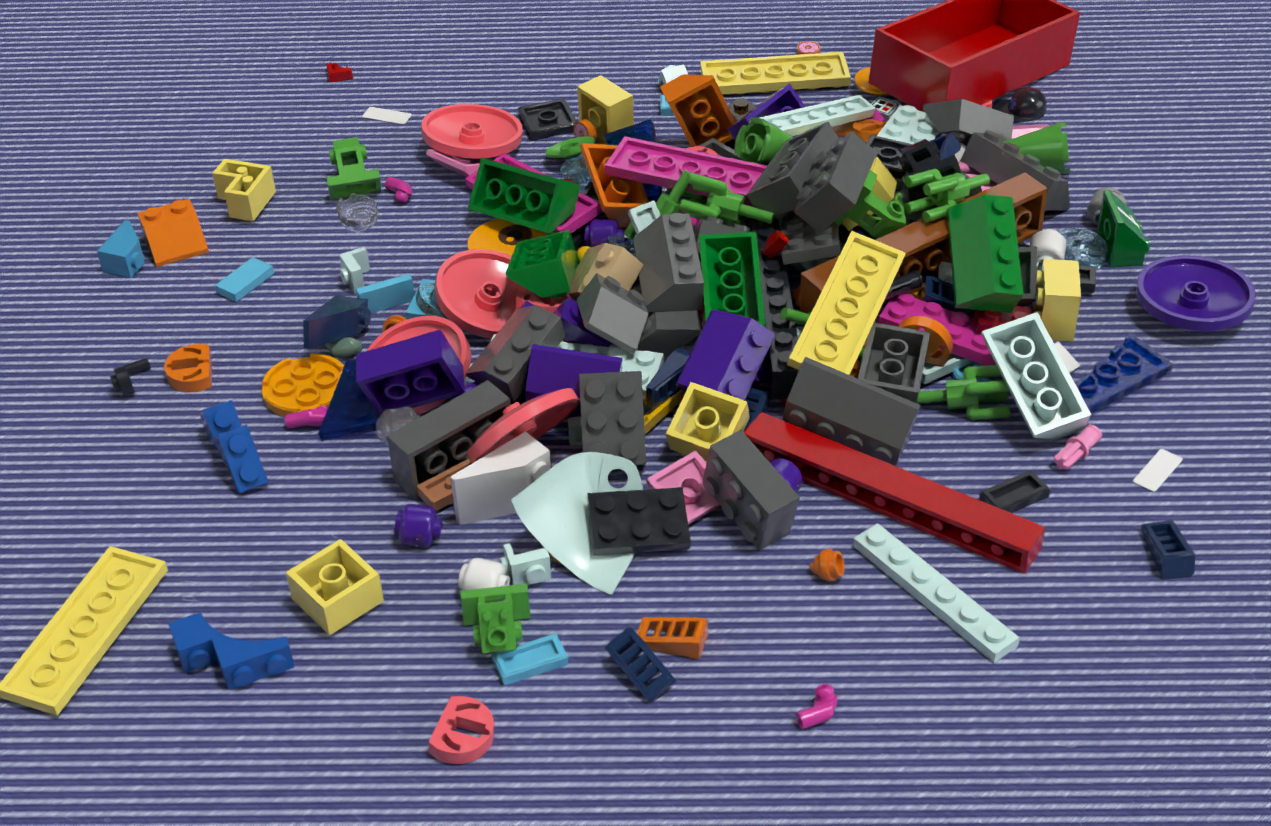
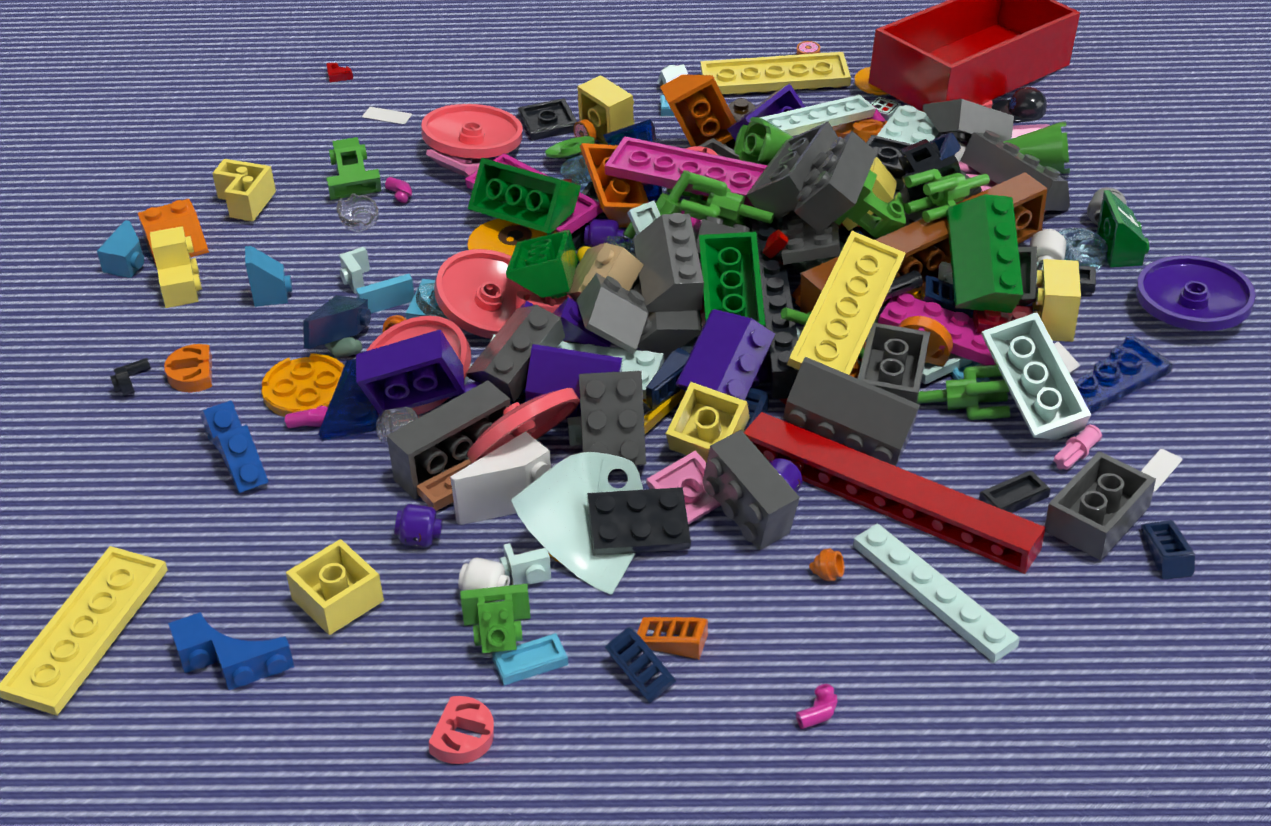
(176, 270): none -> light yellow brick
(244, 279): medium azure tile -> none
(266, 278): none -> dark azure slope
(1099, 505): none -> dark grey brick

